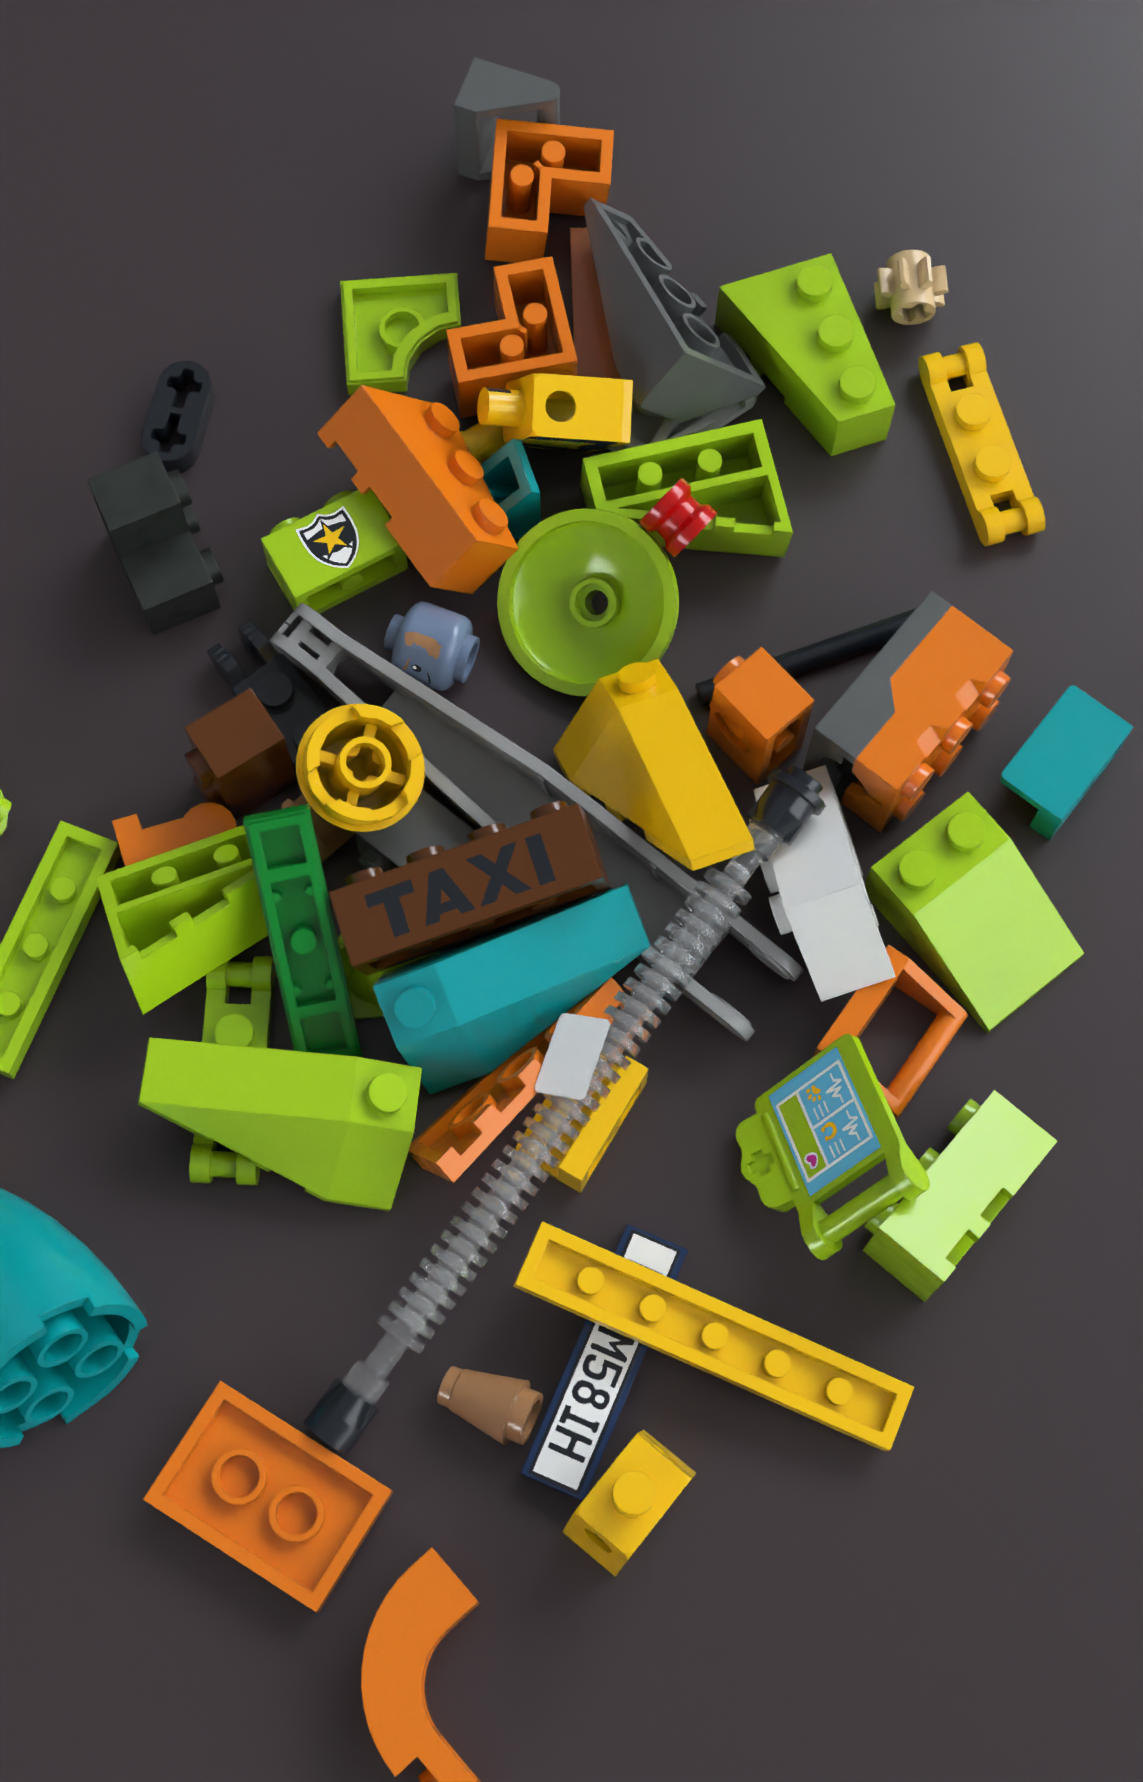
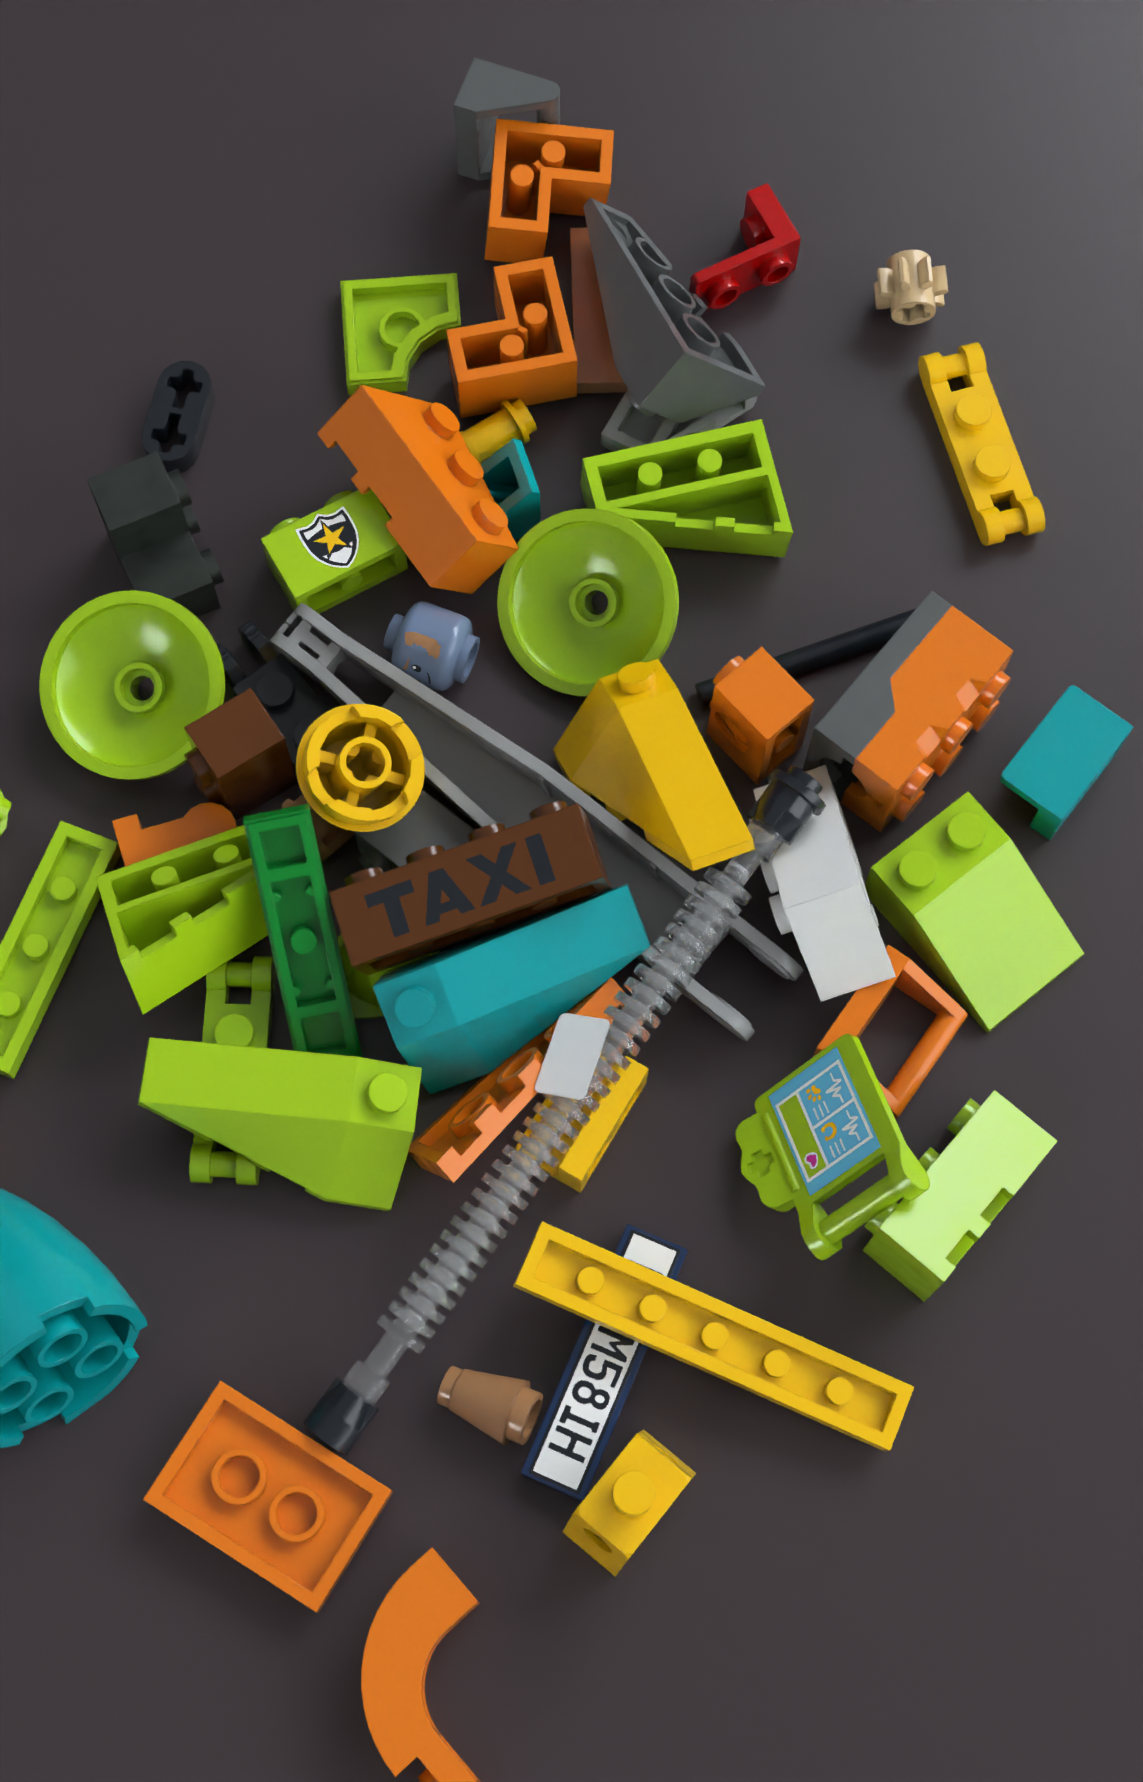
(95, 675): none -> lime dish
(560, 411): yellow torso -> none
(678, 517): red wheel -> none
(770, 256): none -> red bracket
(813, 349): lime wedge -> none

